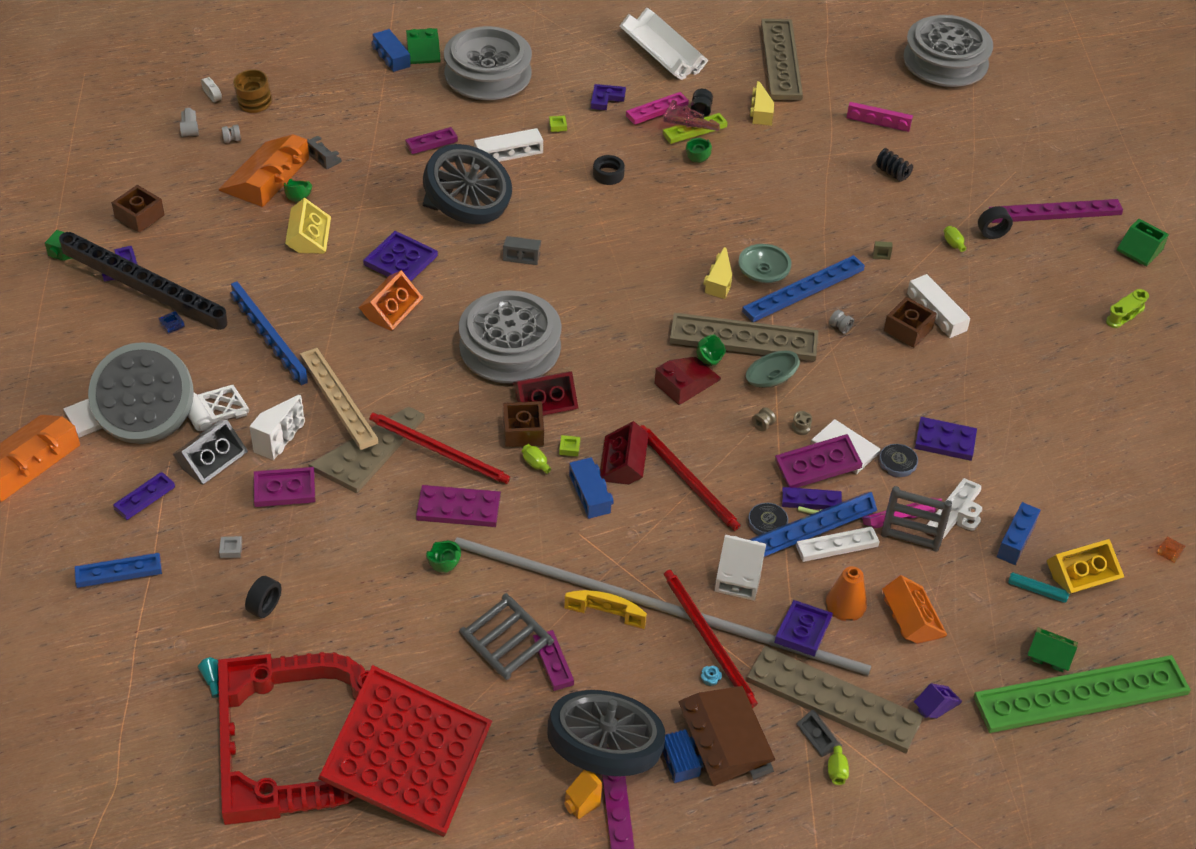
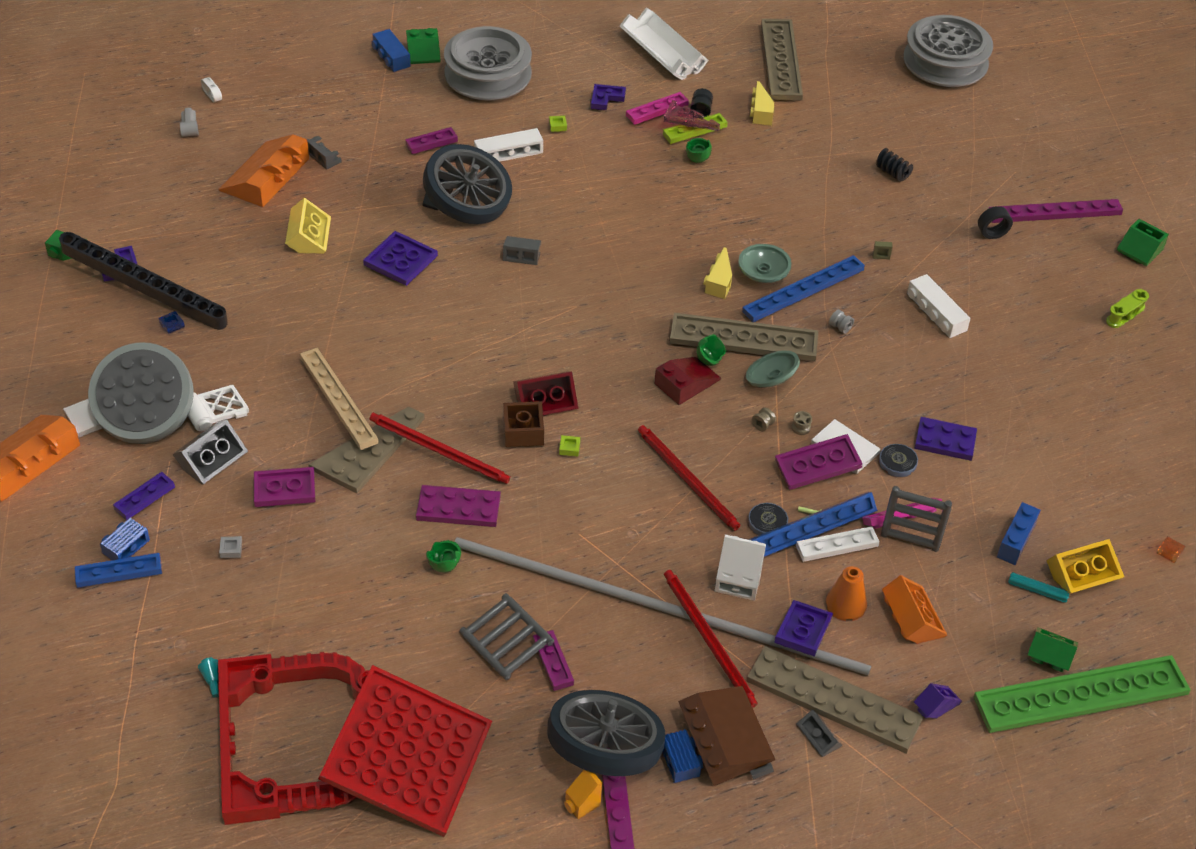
(125, 540): none -> blue brick
(138, 208): reddish brown brick -> none
(235, 133): light grey wheel -> none
(252, 91): pearl gold wheel -> none
(263, 596): black tyre -> none
(270, 335): blue plate -> none
(277, 427): white slope -> none
(297, 190): green hair -> none
(391, 301): orange slope -> none
(510, 336): light grey wheel -> none
(535, 458): lime plant -> none
(590, 487): blue brick -> none
(608, 161): black tyre -> none
(608, 603): yellow slope -> none
(624, 454): dark red slope -> none
(708, 679): medium azure plate -> none
(810, 498): dark purple plate -> none
(838, 766): lime plant -> none
(879, 116): dark pink plate -> none
(909, 322): reddish brown brick -> none
(954, 238): lime plant -> none
(962, 503): white plate -> none

